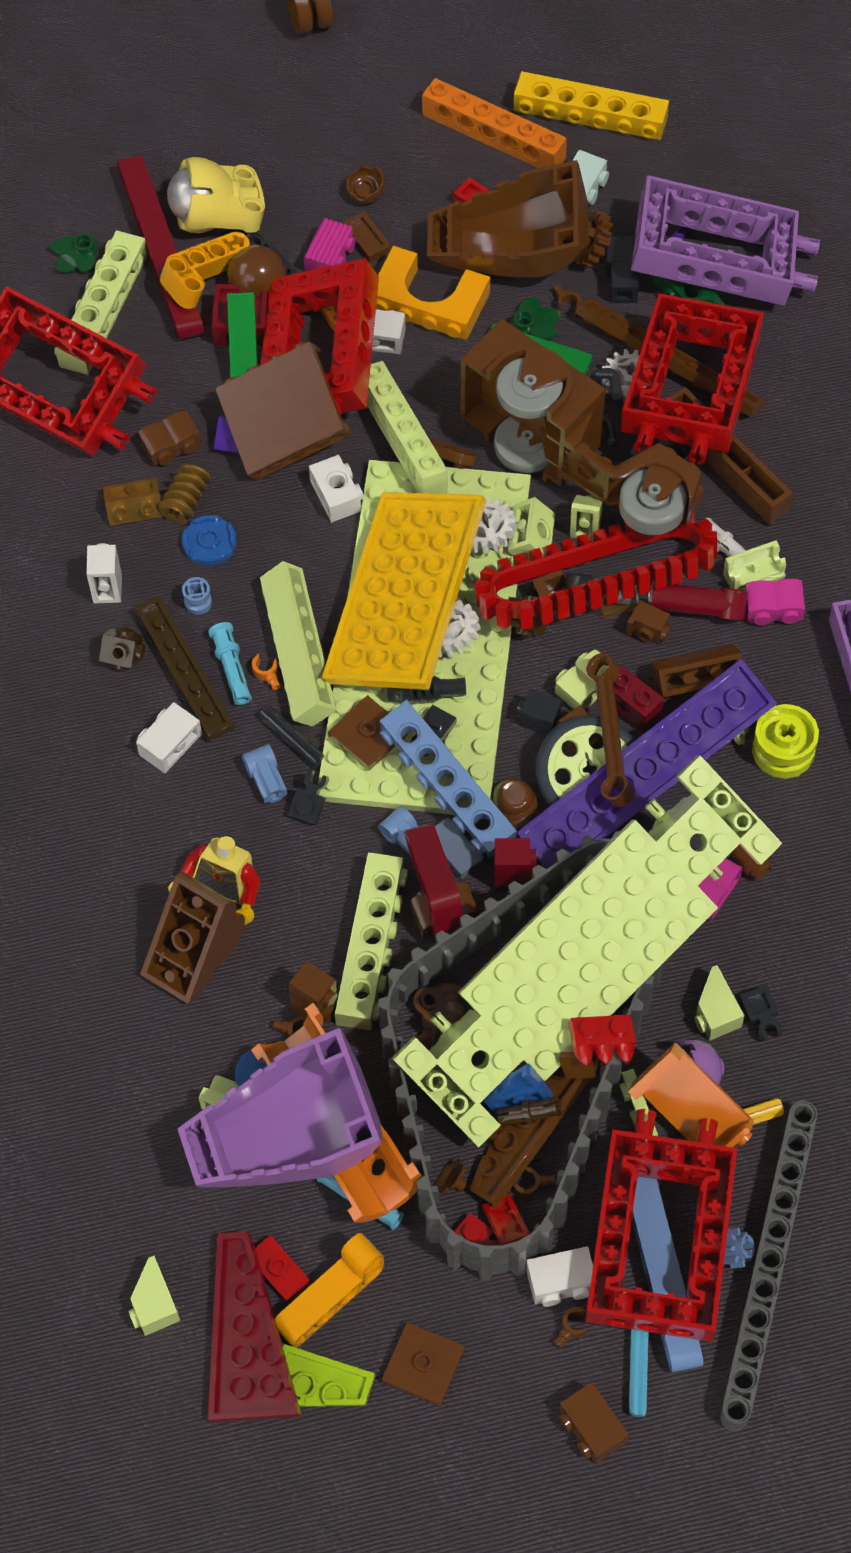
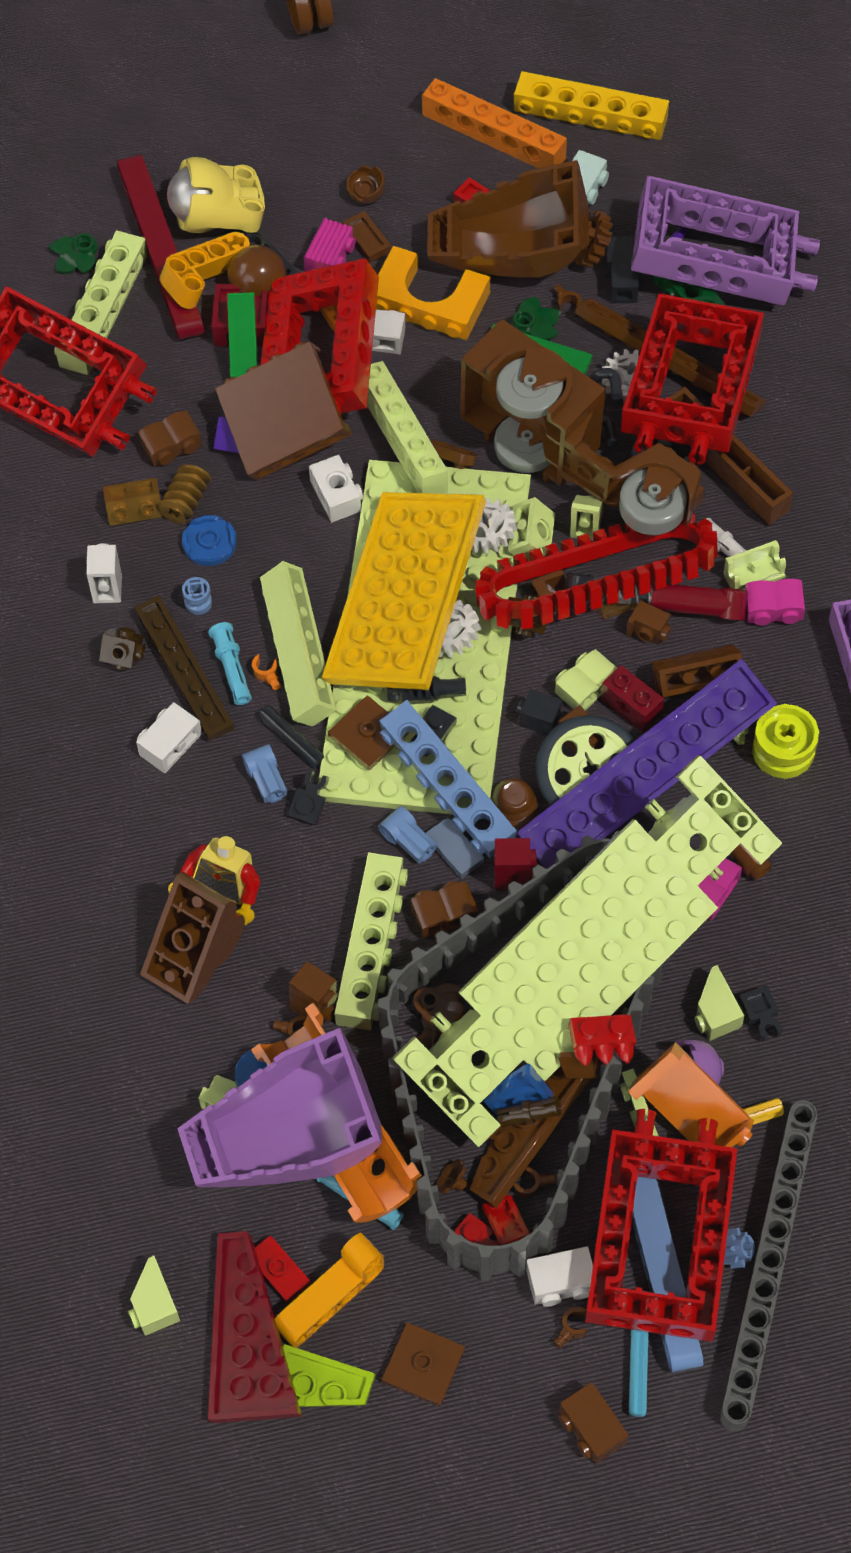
(435, 878): dark red beam -> none
(610, 730): reddish brown piece -> none

